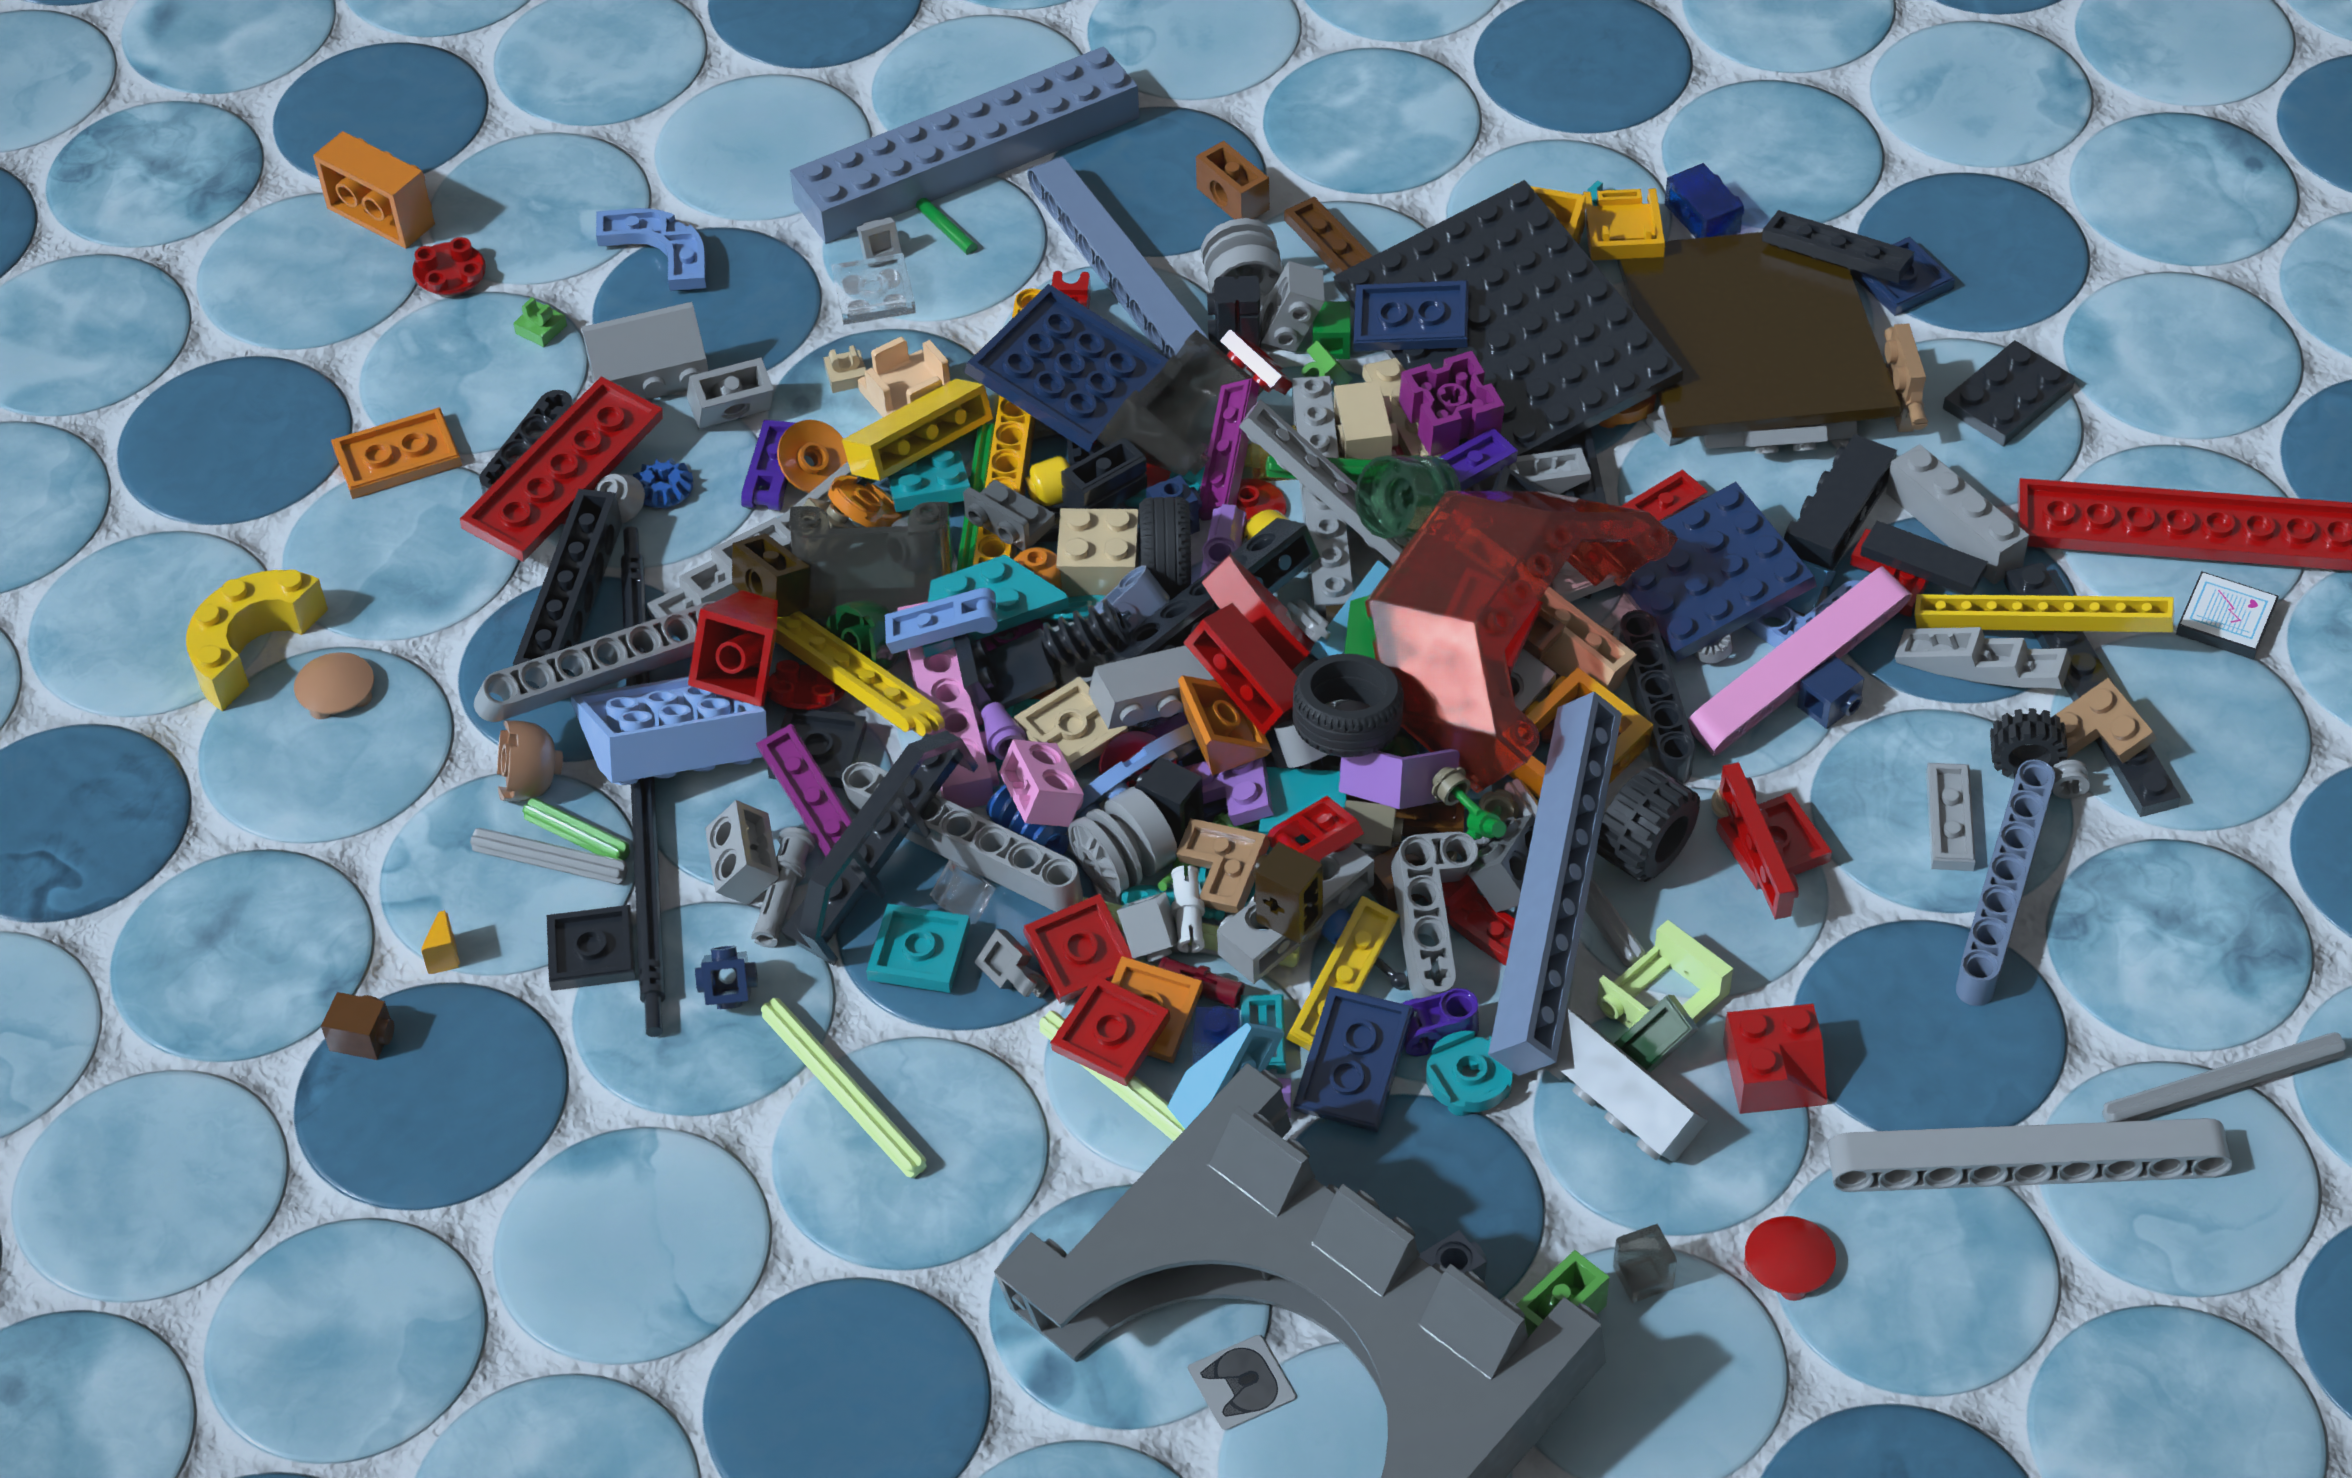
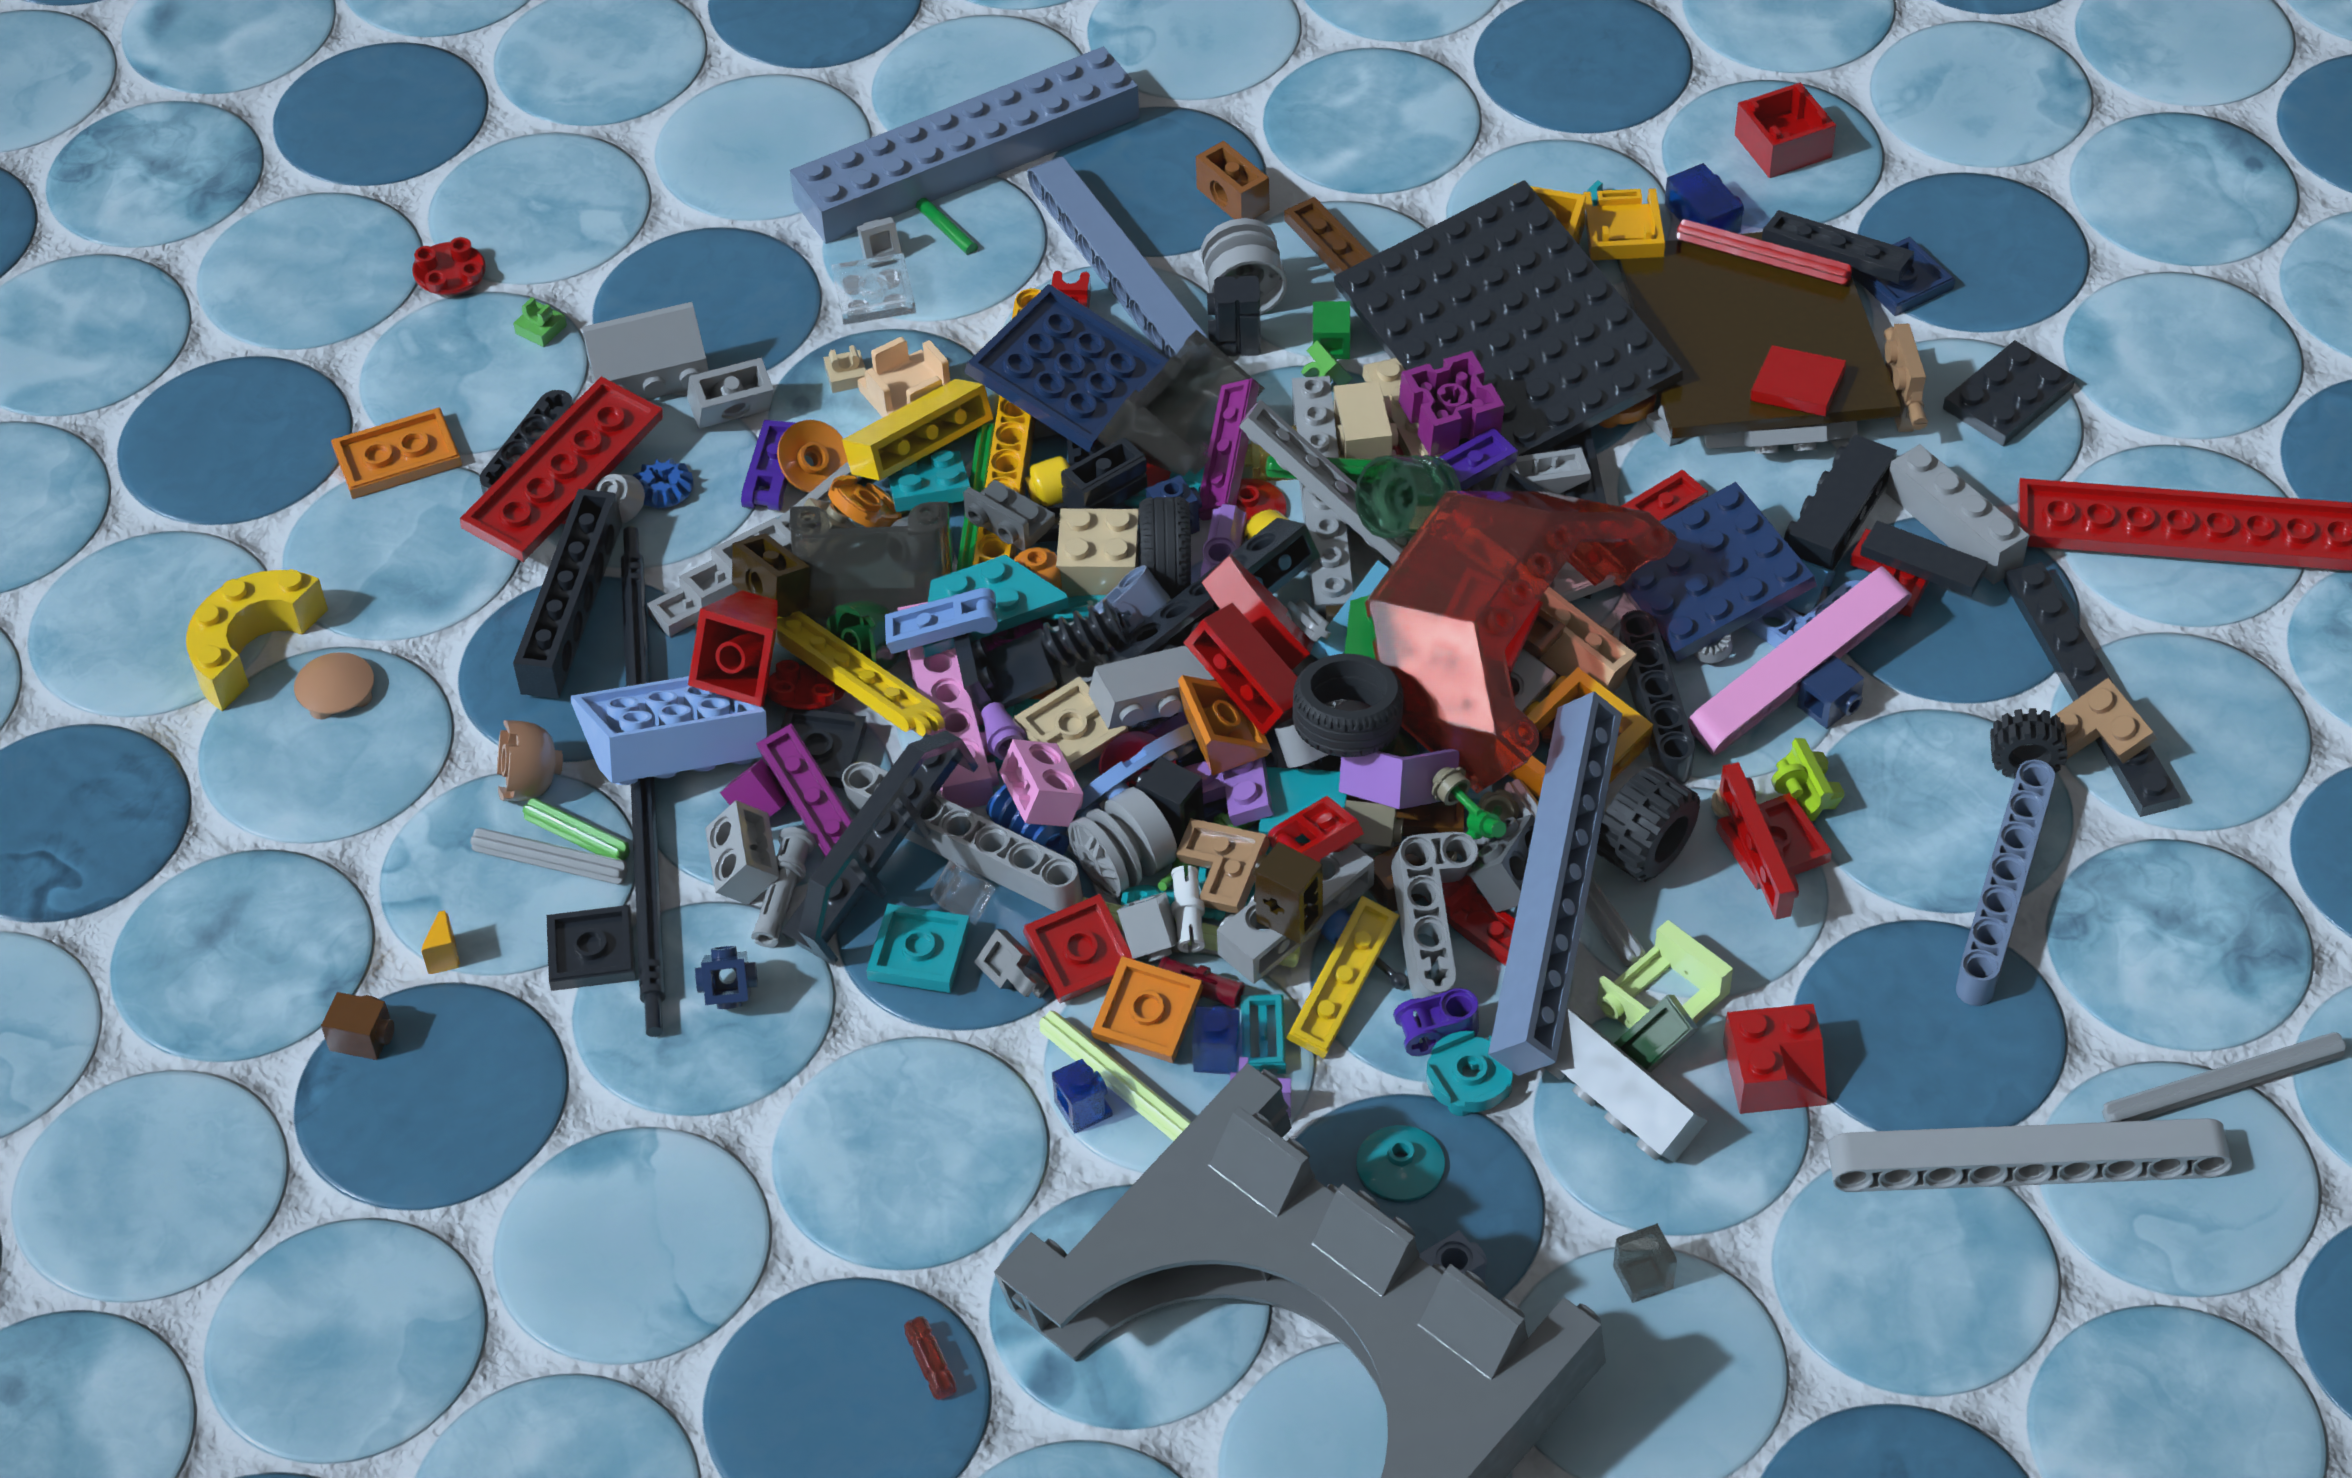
(374, 189): orange brick -> none
(586, 666): light grey beam -> none
(660, 230): medium blue plate -> none
(757, 789): none -> magenta panel
(844, 1088): yellowish green axle -> none
(930, 1358): none -> clear red axle
(1080, 1095): none -> clear blue brick
(1110, 1030): red plate -> none
(1207, 1077): medium azure slope -> none
(1241, 1382): sticker -> none
(1256, 361): plate -> none
(1292, 306): light grey brick -> none
(1353, 1059): dark blue tile -> none
(1396, 1177): none -> teal dish
(1411, 316): dark blue tile -> none
(1573, 1279): bright green brick -> none
(1764, 252): none -> axle
(1785, 130): none -> red container
(1790, 1256): red dish -> none
(1798, 380): none -> red tile
(1804, 778): none -> lime hips
(1950, 817): light grey tile -> none
(1972, 657): light grey slope -> none
(2046, 612): yellow piece -> none
(2070, 779): light grey bush -> none
(2227, 615): white tile -> none

